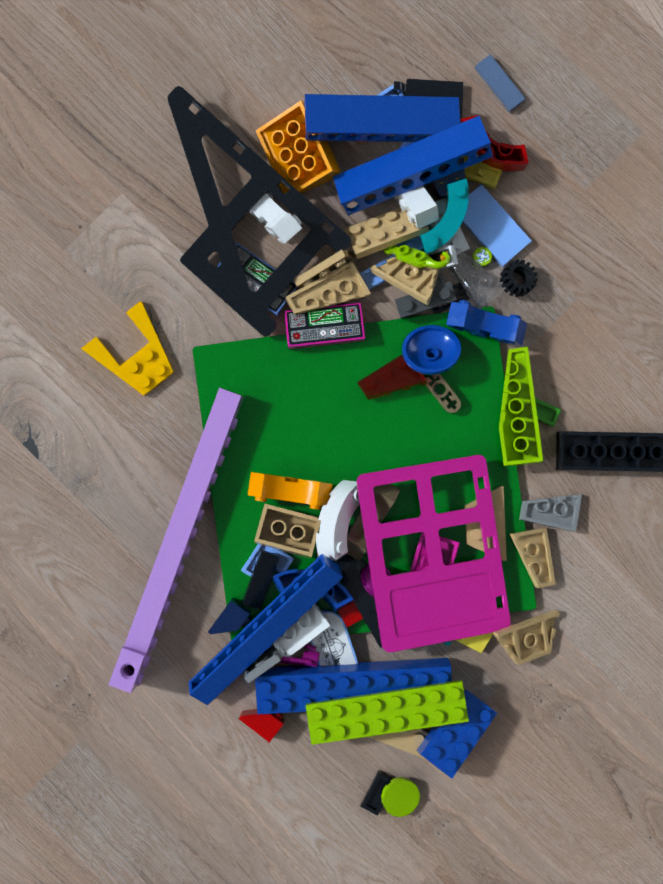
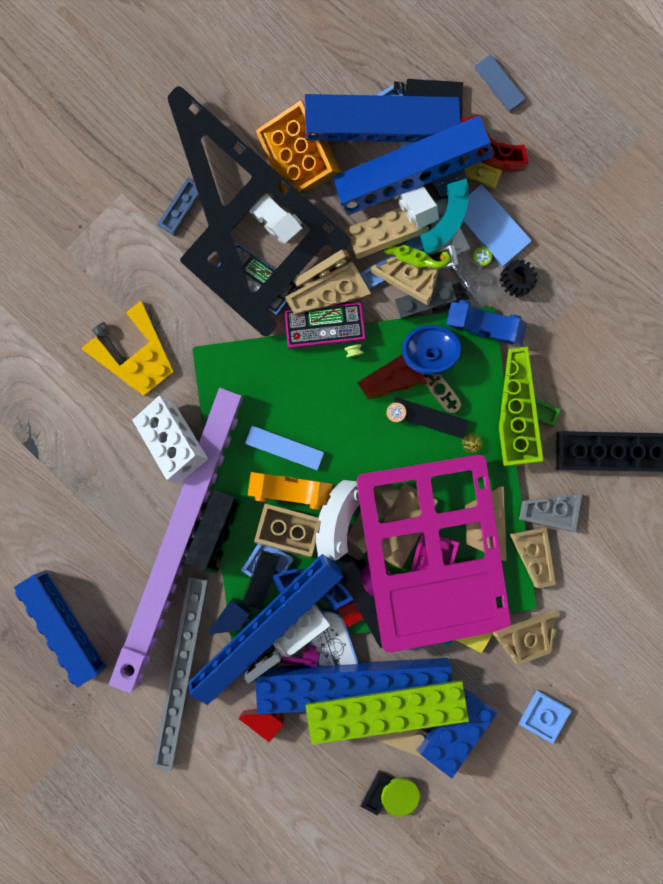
(60, 628): none -> blue brick
(102, 331): none -> hinge
(169, 439): none -> white brick
(179, 207): none -> sand blue tile
(180, 673): none -> light grey plate
(212, 532): none -> black wedge
(284, 447): none -> light blue tile
(354, 350): none -> yellowish green bush
(396, 412): none -> light nougat tile
(406, 506): none -> tan plate
(433, 419): none -> black tile
(472, 443): none -> clear yellow tile
(545, 717): none -> light blue tile

